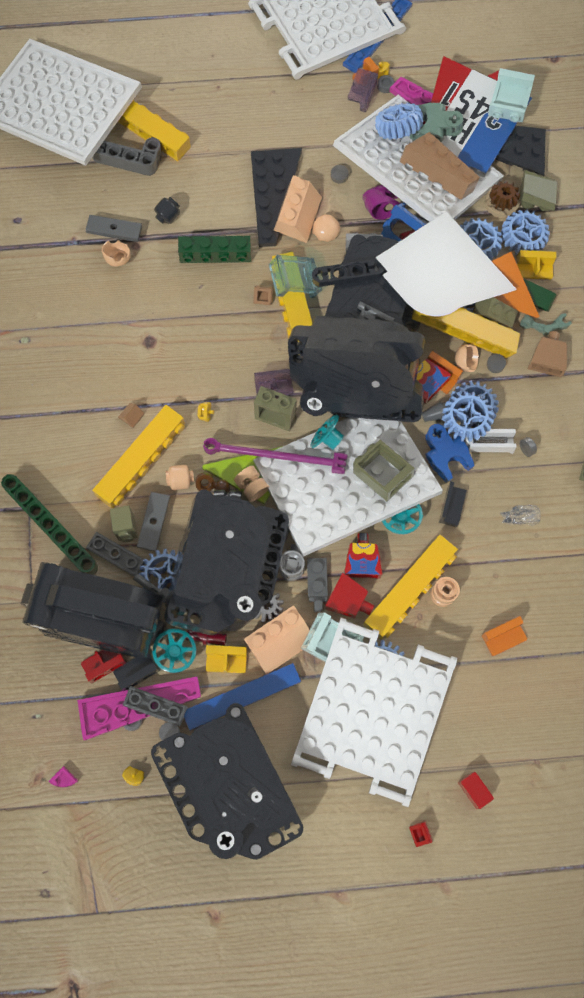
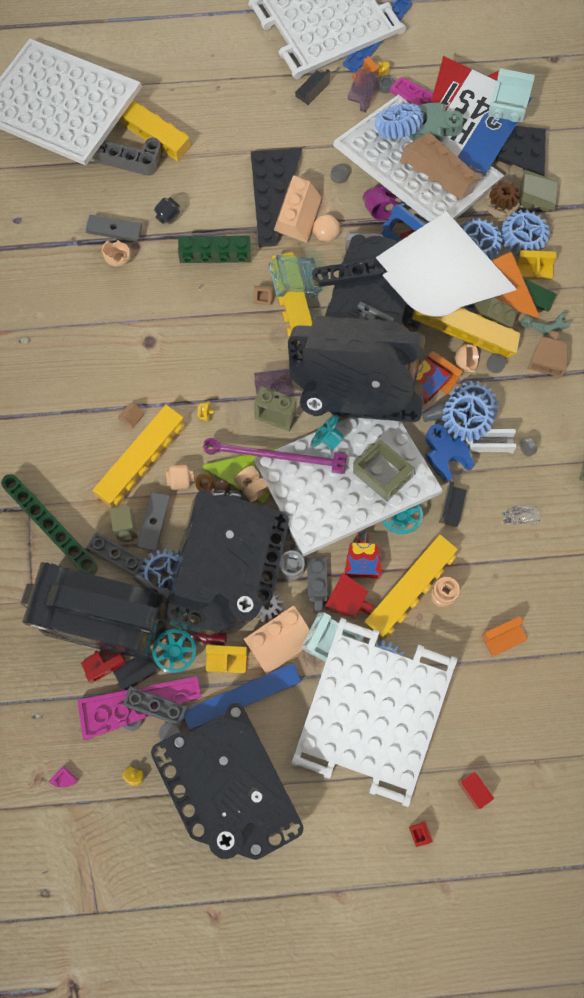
(313, 86): none -> black panel

